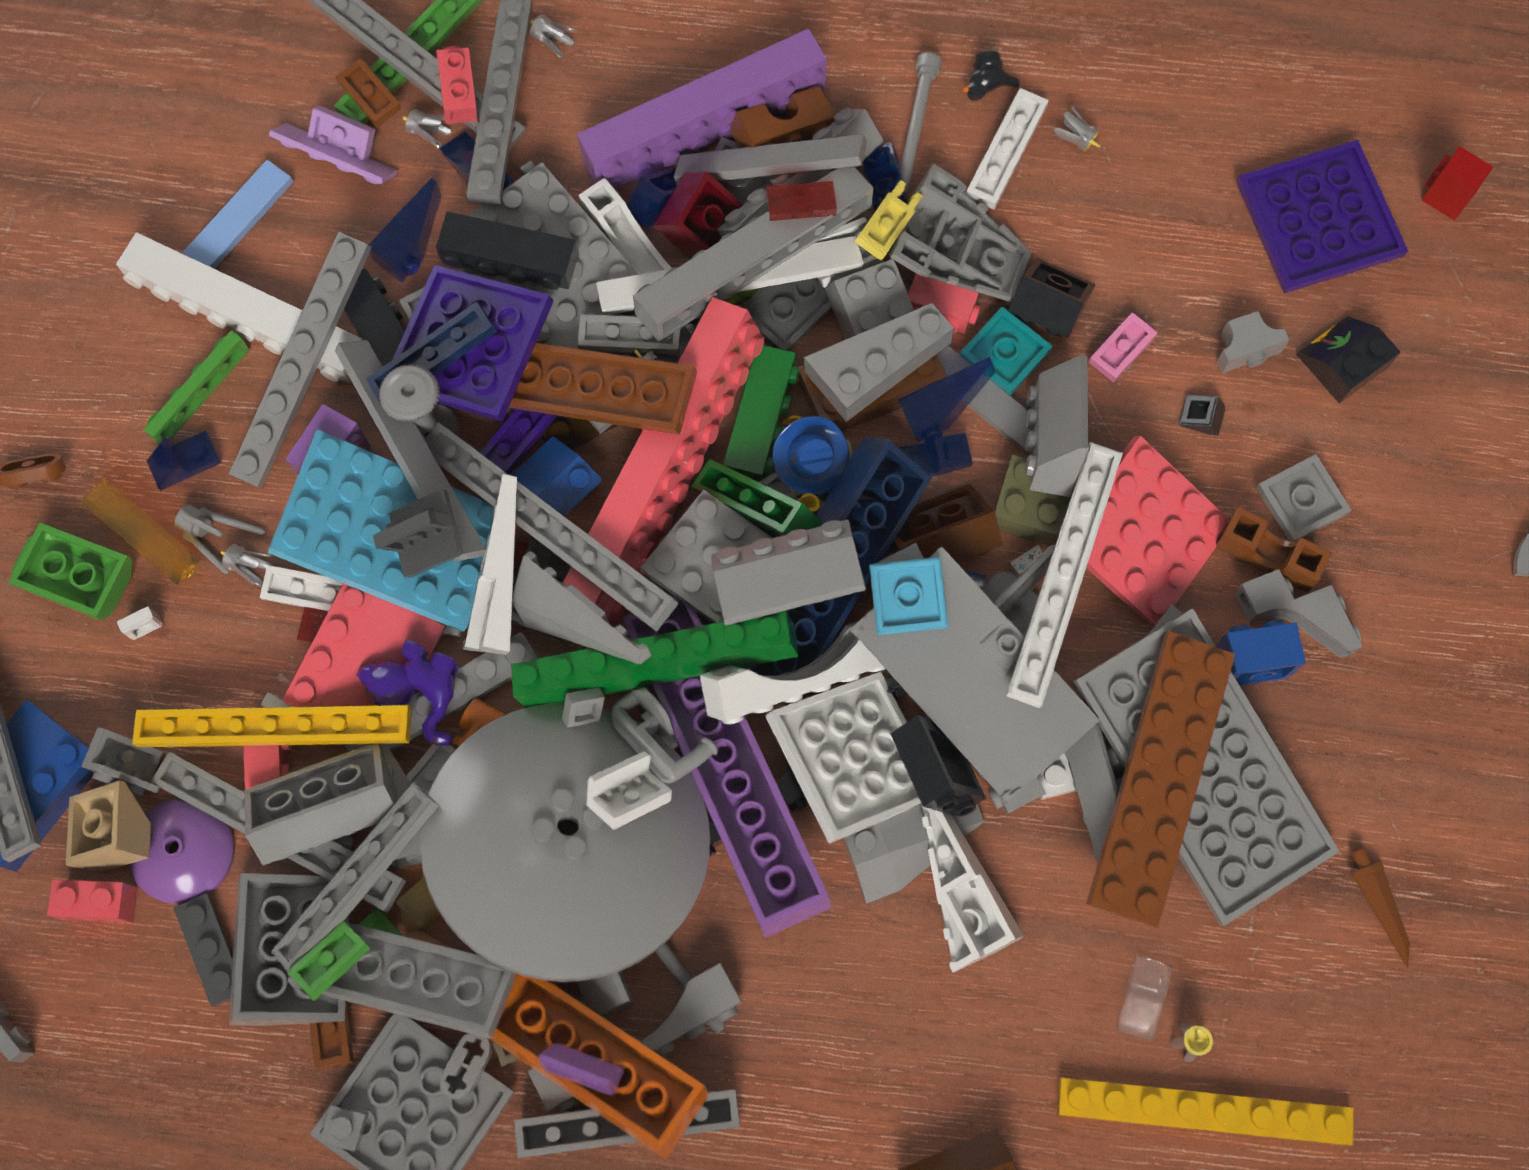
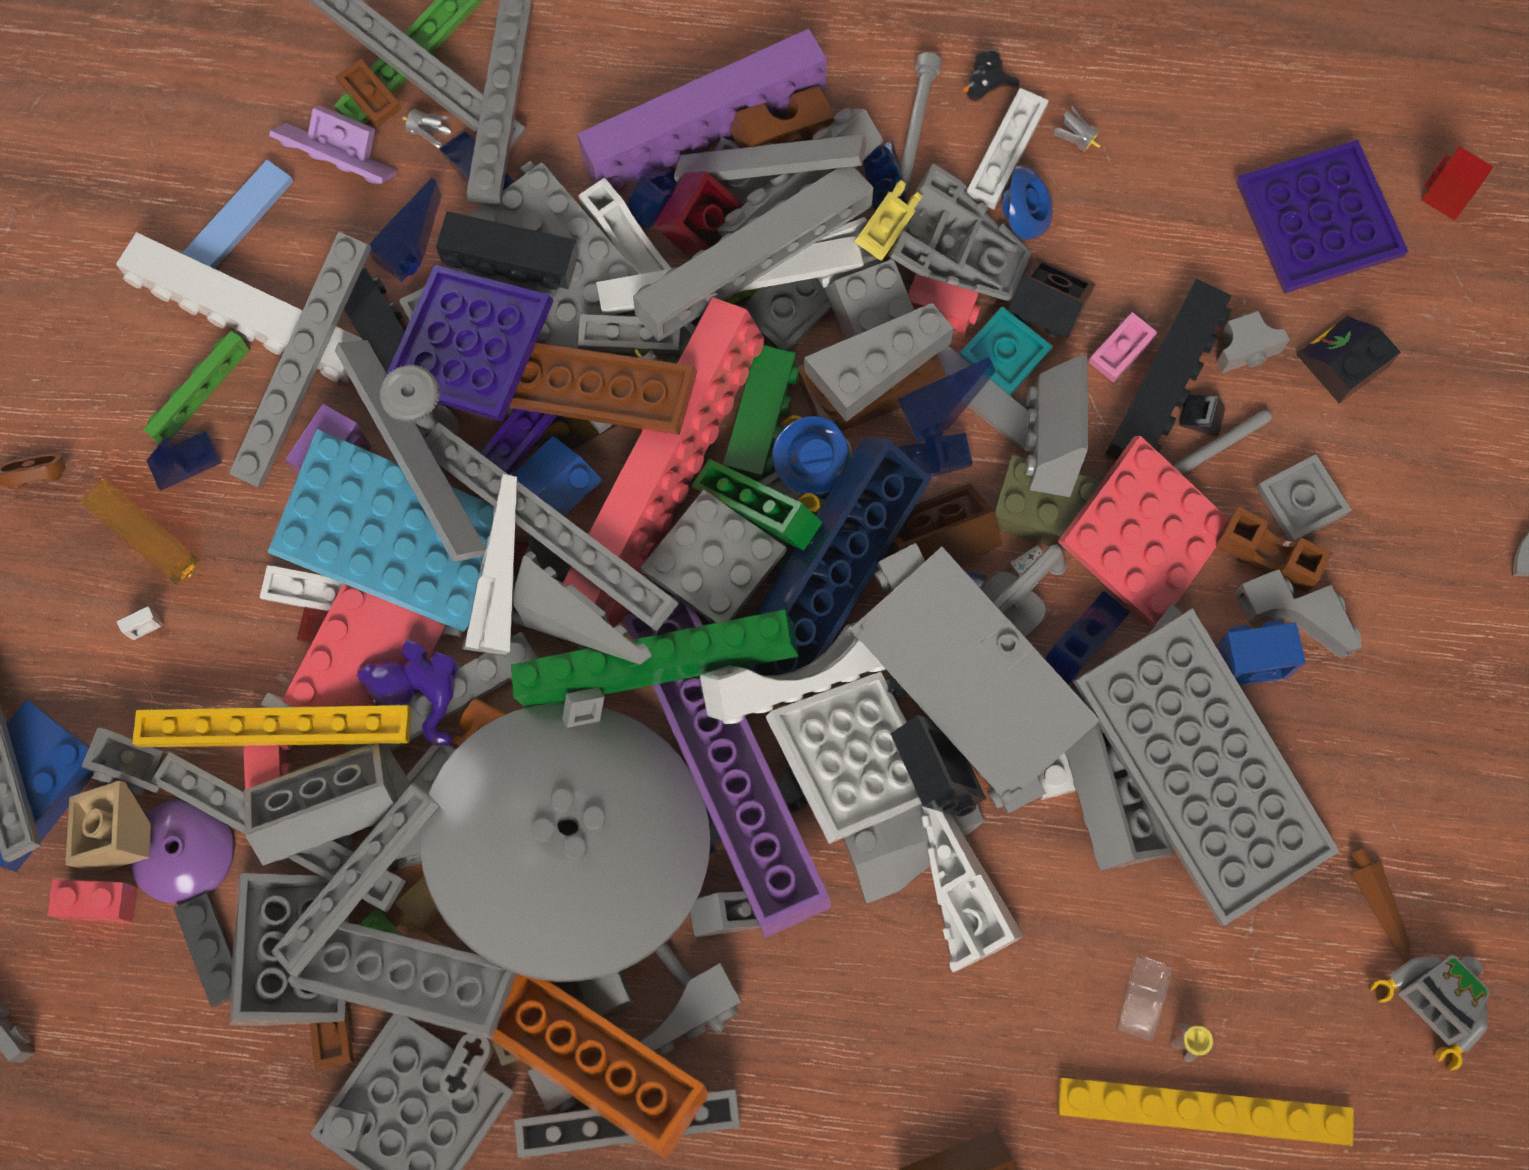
(72, 572): bright green slope -> none
(197, 523): light grey plant -> none
(237, 558): flat silver piece -> none
(328, 960): bright green plate -> none
(422, 534): dark grey bracket -> none
(442, 345): dark blue plate -> none
(456, 85): coral brick -> none
(544, 28): flat silver piece -> none
(581, 1068): medium lavender slope -> none
(626, 791): white bracket -> none
(657, 722): light grey piece -> none
(722, 914): none -> light grey slope
(787, 571): light grey slope -> none
(801, 200): clear red plate -> none
(908, 596): medium azure tile -> none
(1028, 204): none -> blue hat
(1064, 576): white tile -> none
(1086, 637): none -> clear blue slope
(1161, 779): dark orange plate -> none
(1173, 367): none -> black brick
(1223, 442): none -> light grey piece
(1446, 998): none -> light grey torso

